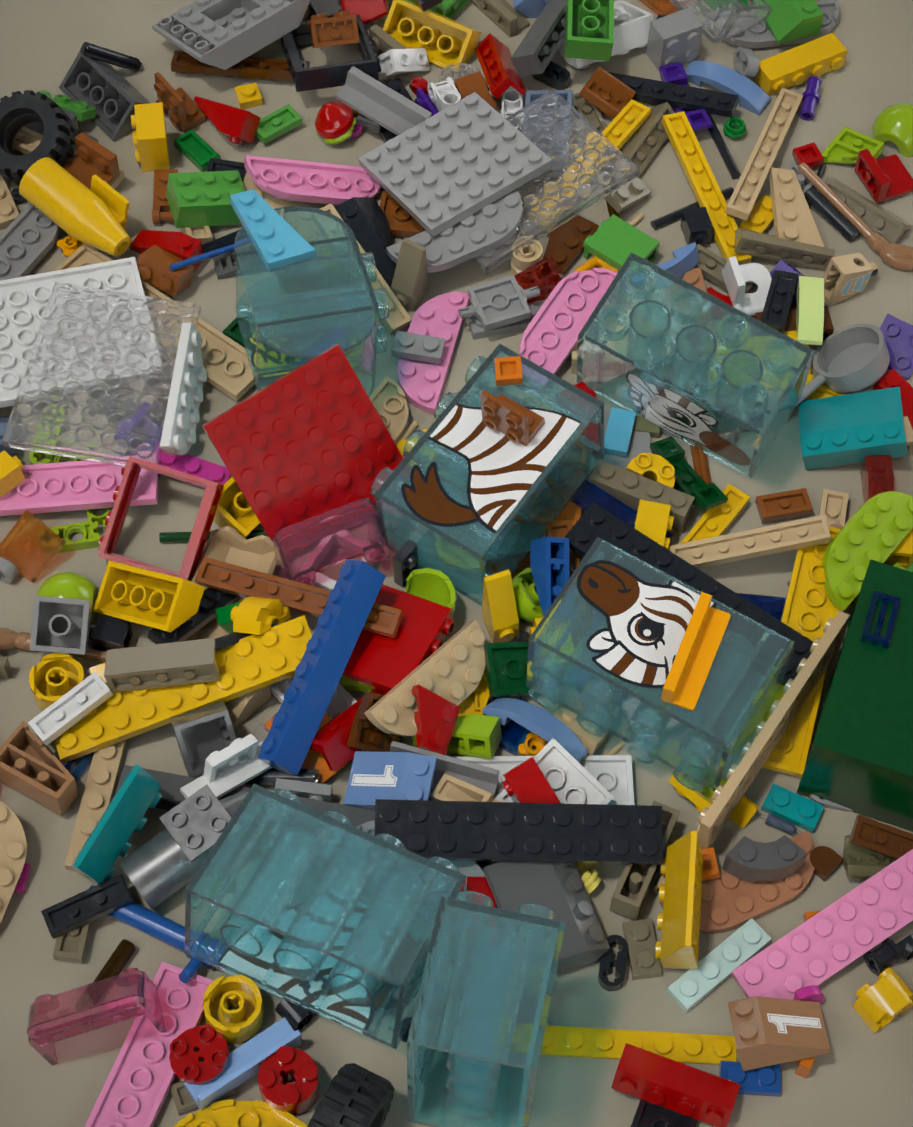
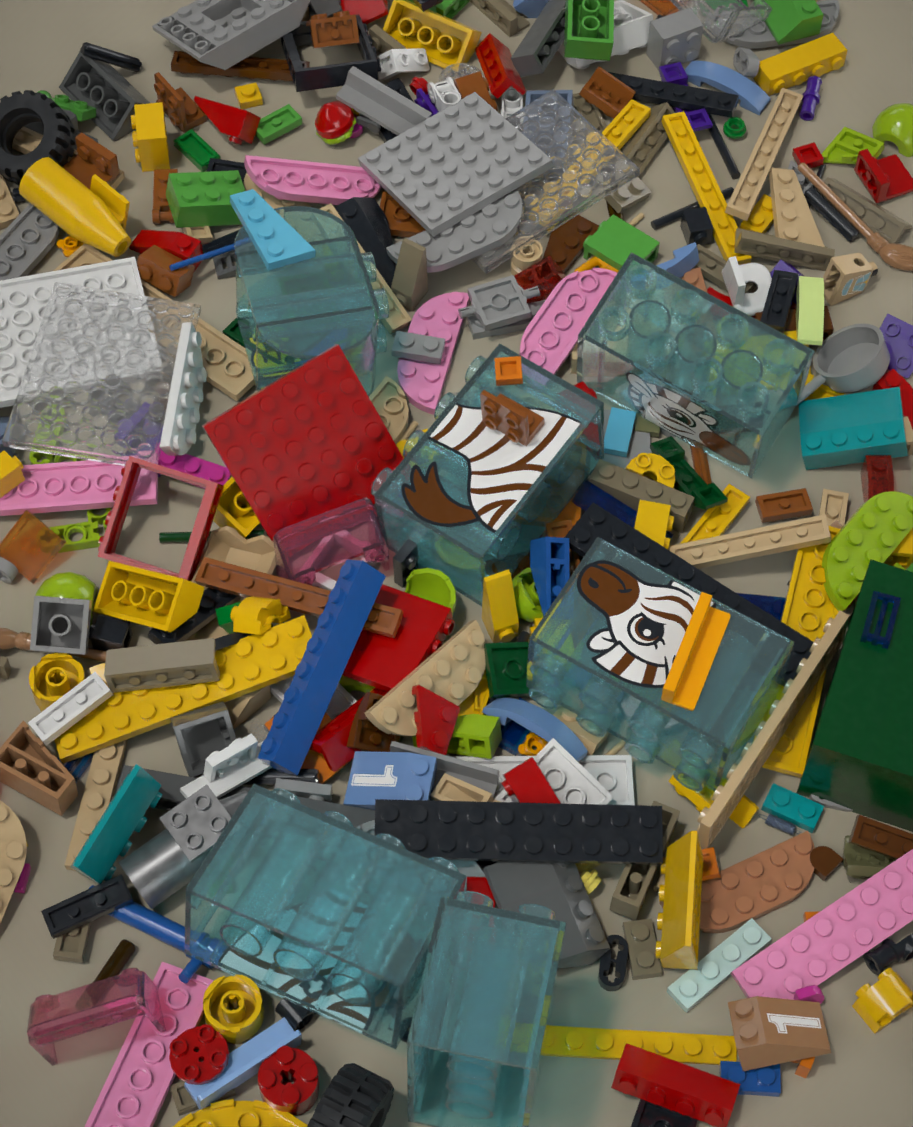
(554, 76): black beam -> none
(764, 861): dark grey brick -> none

